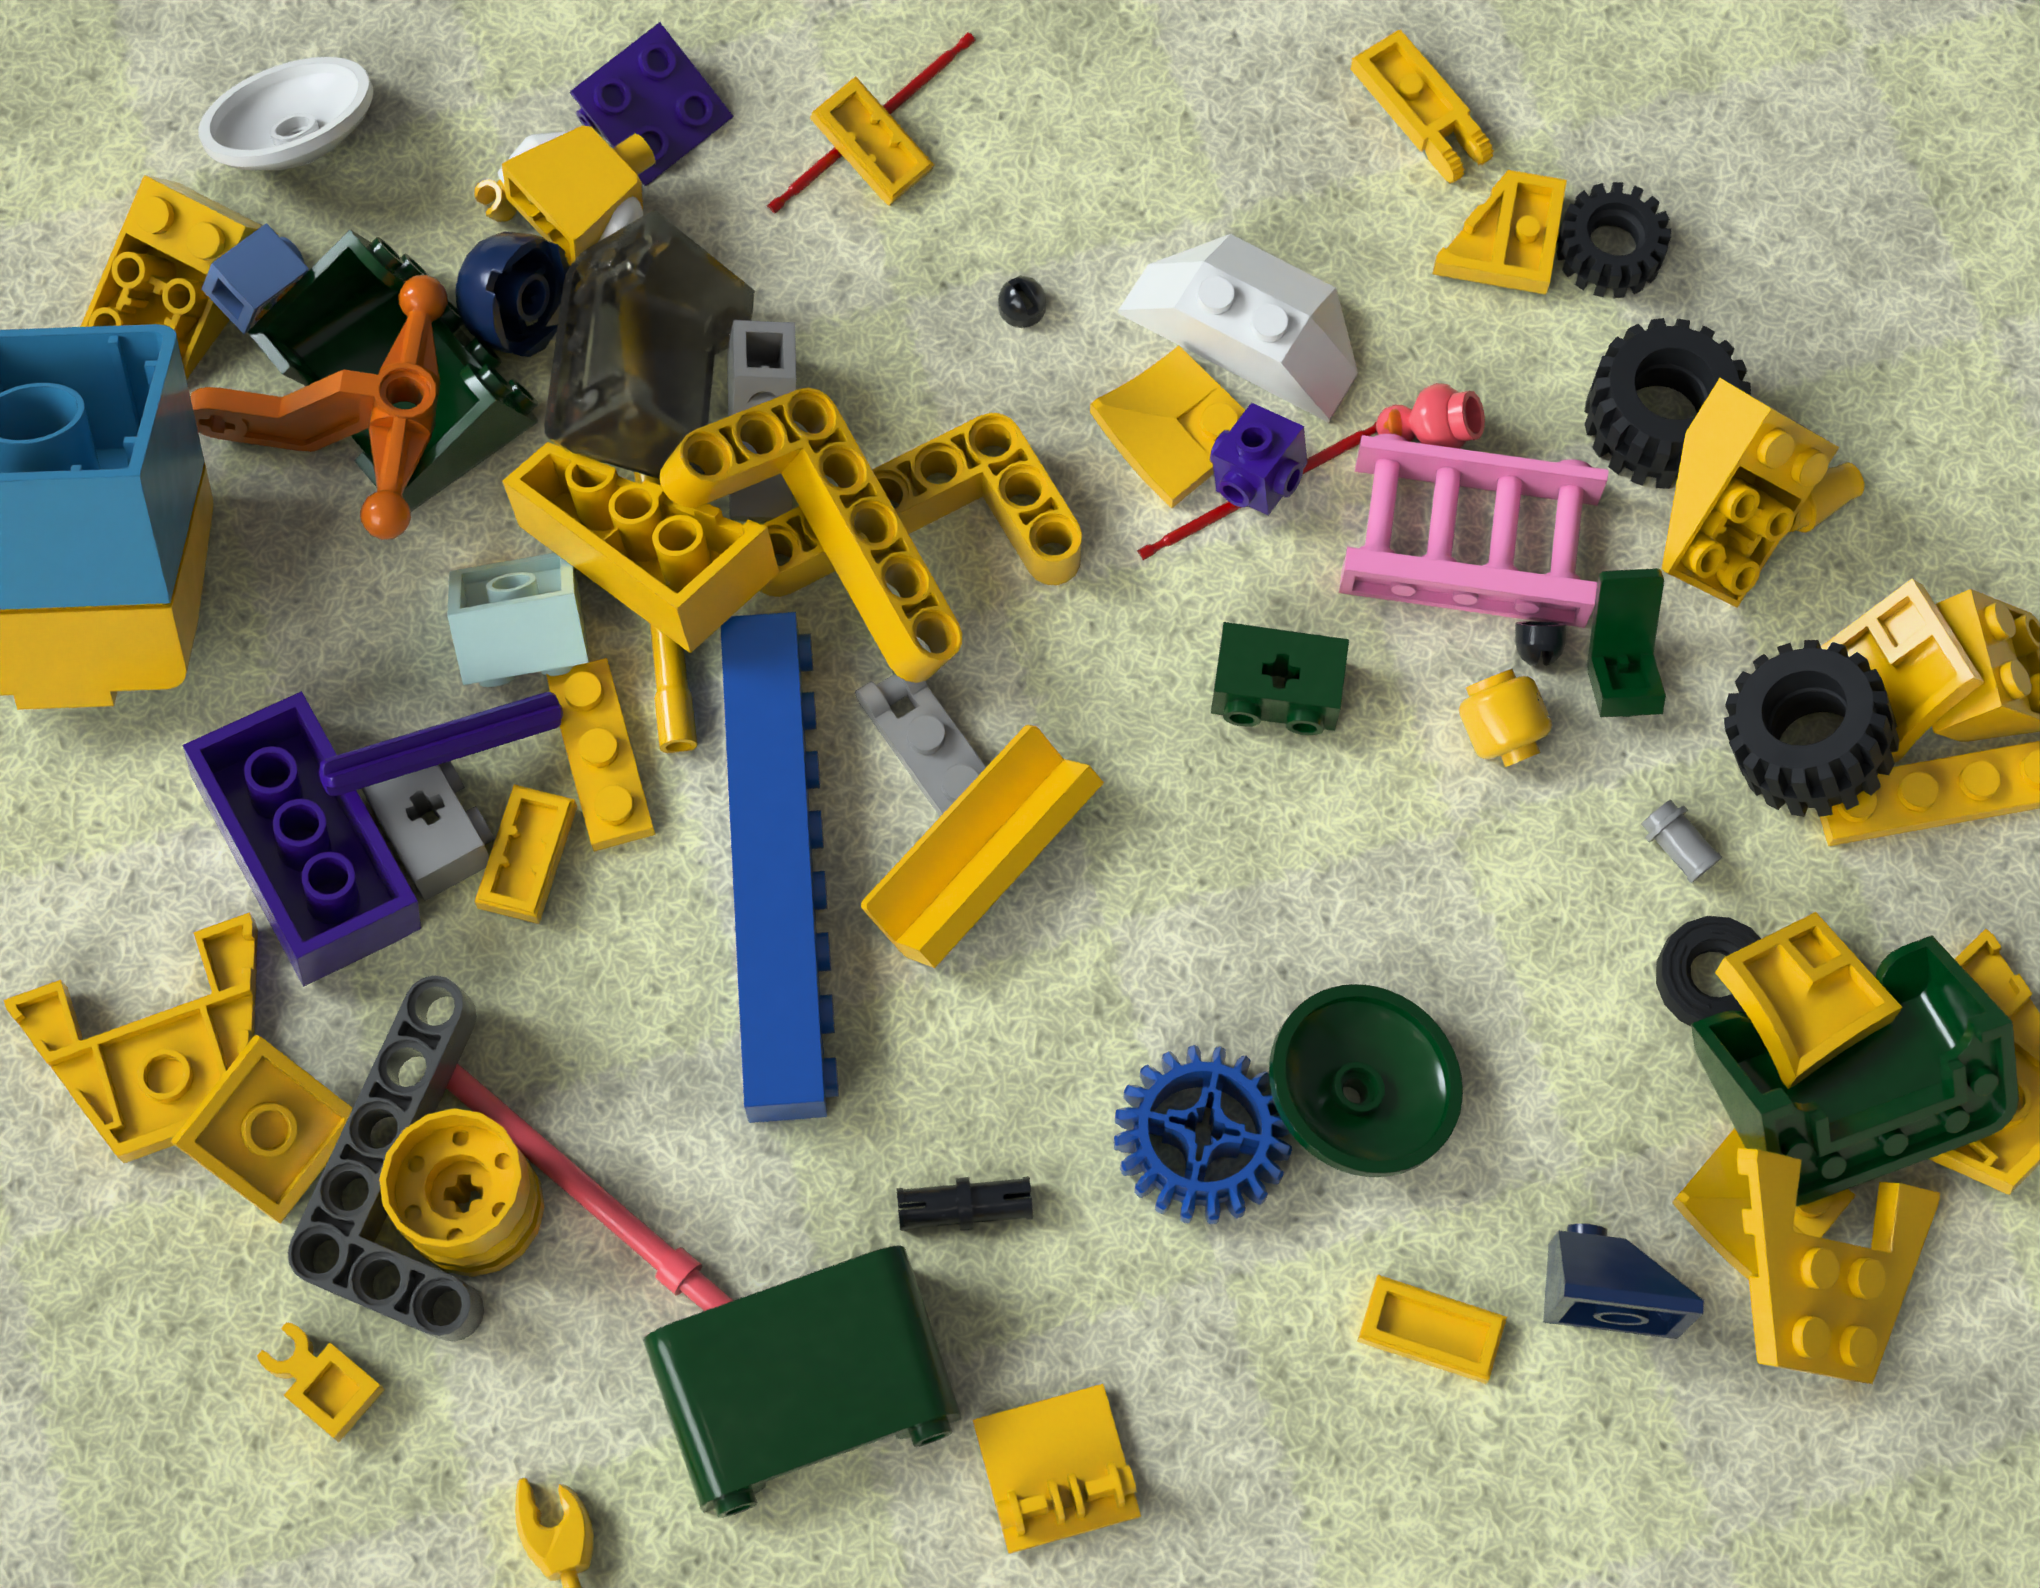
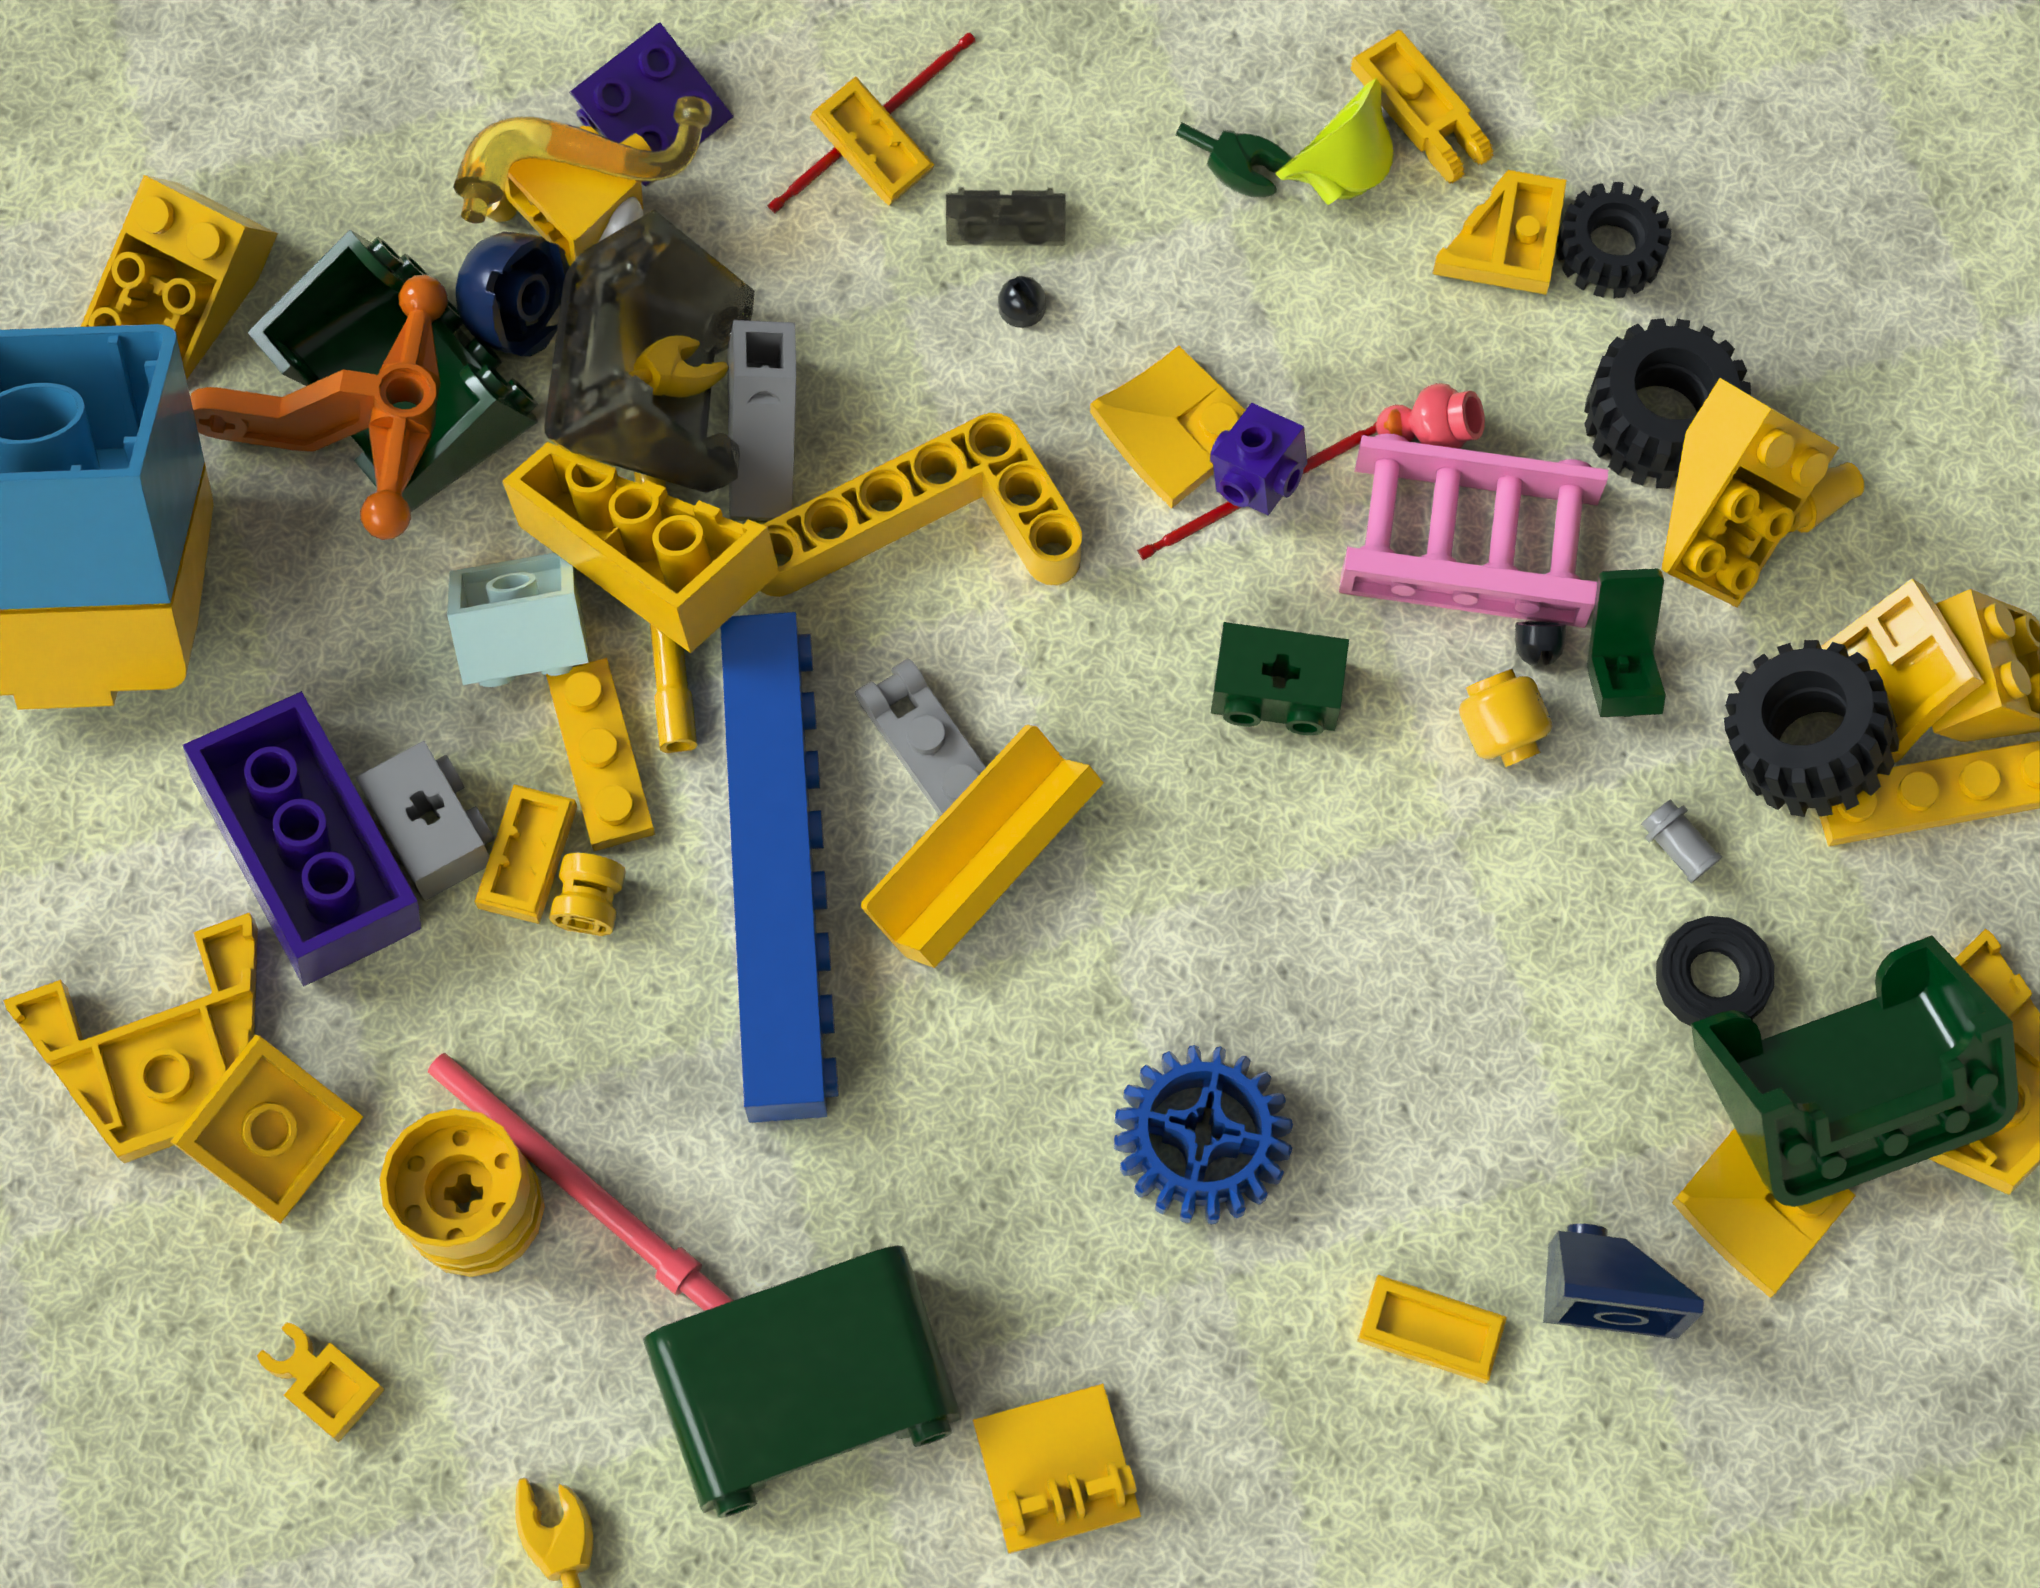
(254, 276): medium blue brick -> none
(287, 114): white dish -> none
(356, 1158): dark grey beam -> none
(440, 744): dark purple axle -> none
(506, 141): none -> clear yellow animal
(587, 894): none -> yellow wheel
(666, 372): none -> yellow hand
(832, 514): yellow beam -> none
(964, 1203): black pin -> none
(1005, 220): none -> clear smoke hinge
(1235, 155): none -> dark green hand
(1251, 320): white wedge -> none
(1349, 152): none -> neon yellow hat
(1385, 1053): dark green dish -> none
(1806, 996): yellow plate -> none
(1823, 1300): yellow wing -> none

